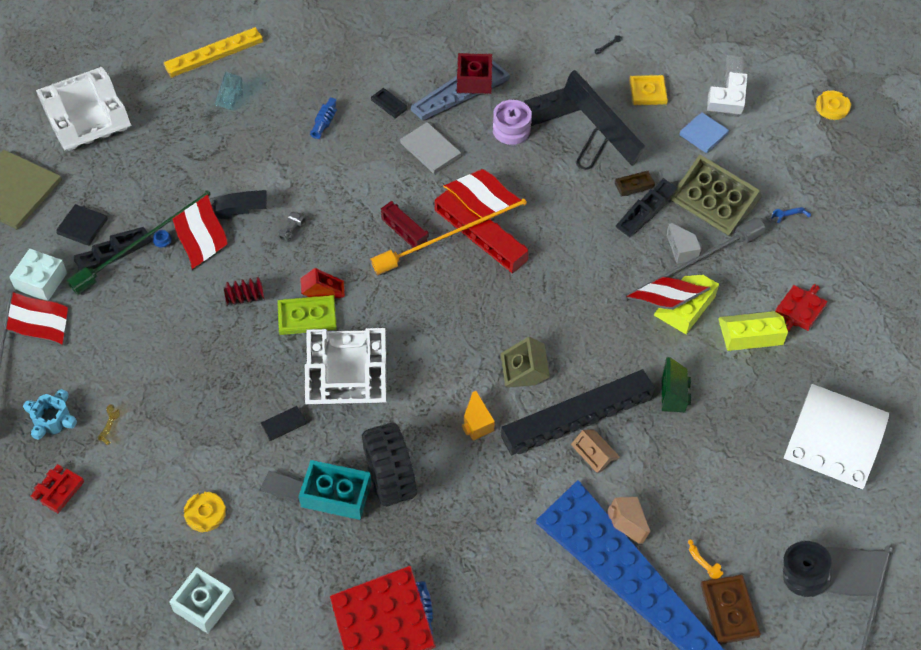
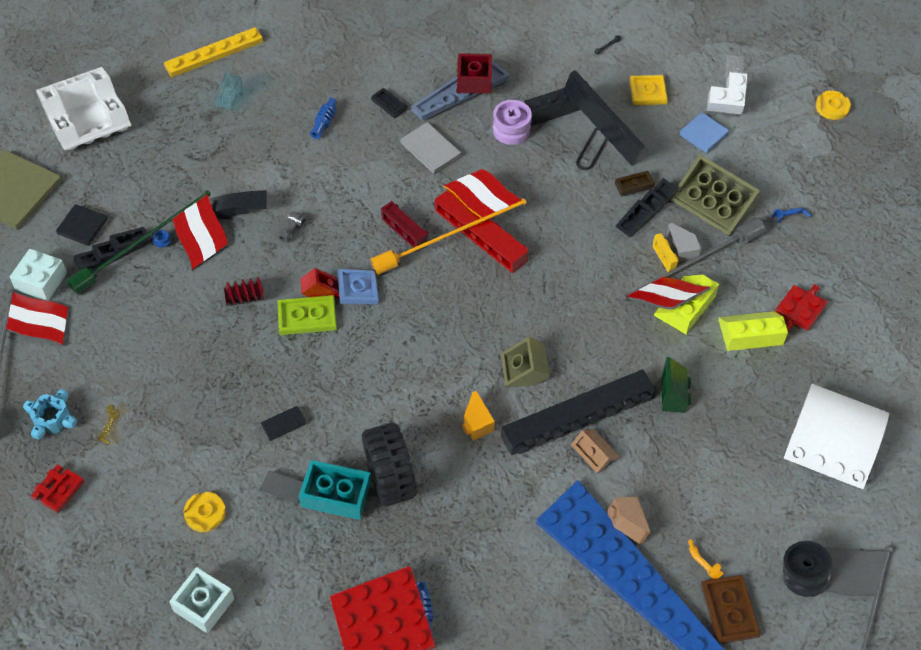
(345, 367): white slope -> none
(357, 286): none -> medium blue tile
(664, 252): none -> yellow plate

